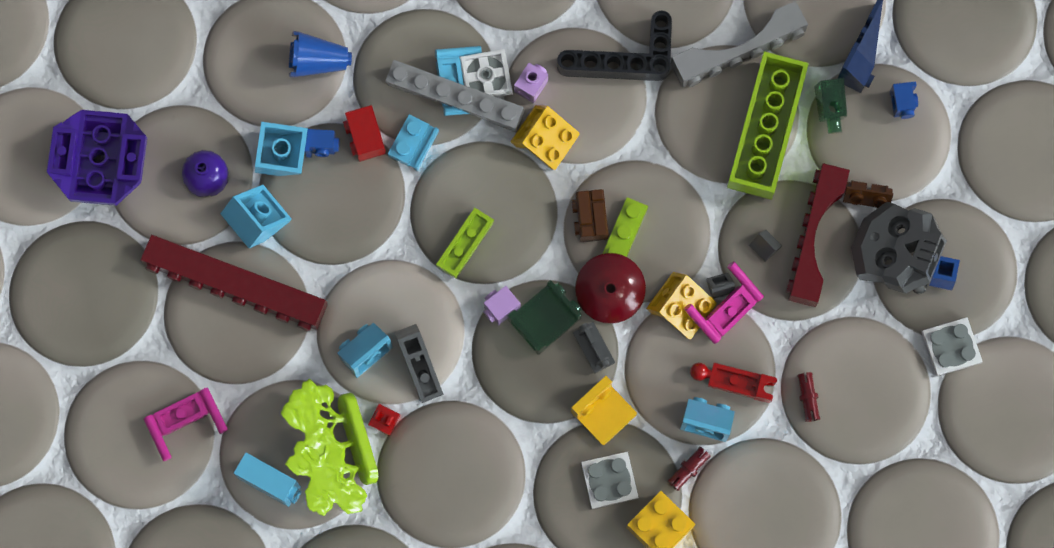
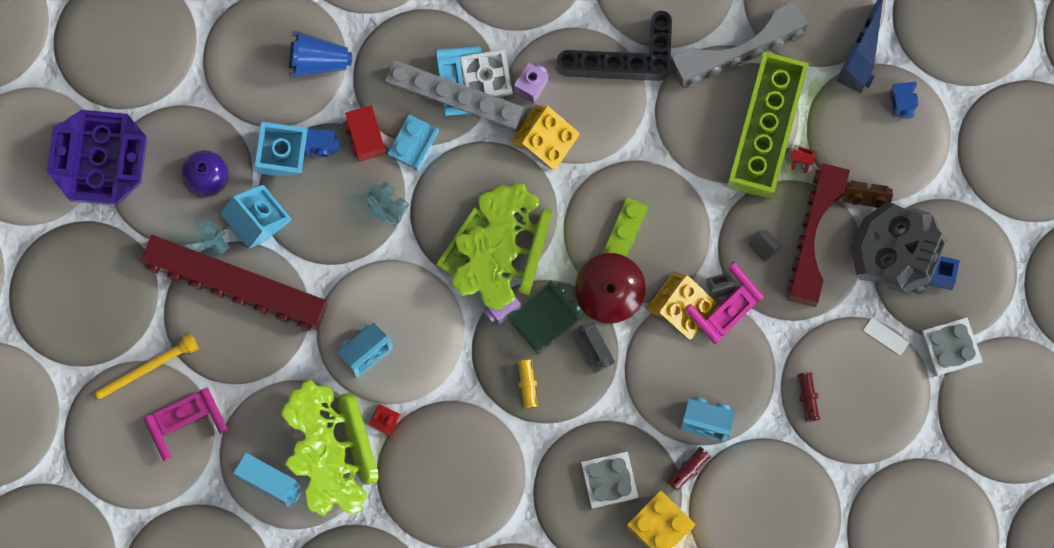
(186, 345): none -> yellow piece
(212, 237): none -> clear light blue hips
(383, 206): none -> clear light blue hips
(419, 363): dark grey slope -> none
(495, 248): none -> lime plant
(527, 384): none -> yellow pin
(591, 215): reddish brown brick -> none
(603, 411): yellow bracket -> none
(734, 380): red plate -> none
(804, 156): none -> red tile
(831, 94): clear green torso -> none
(886, 336): none -> white sticker

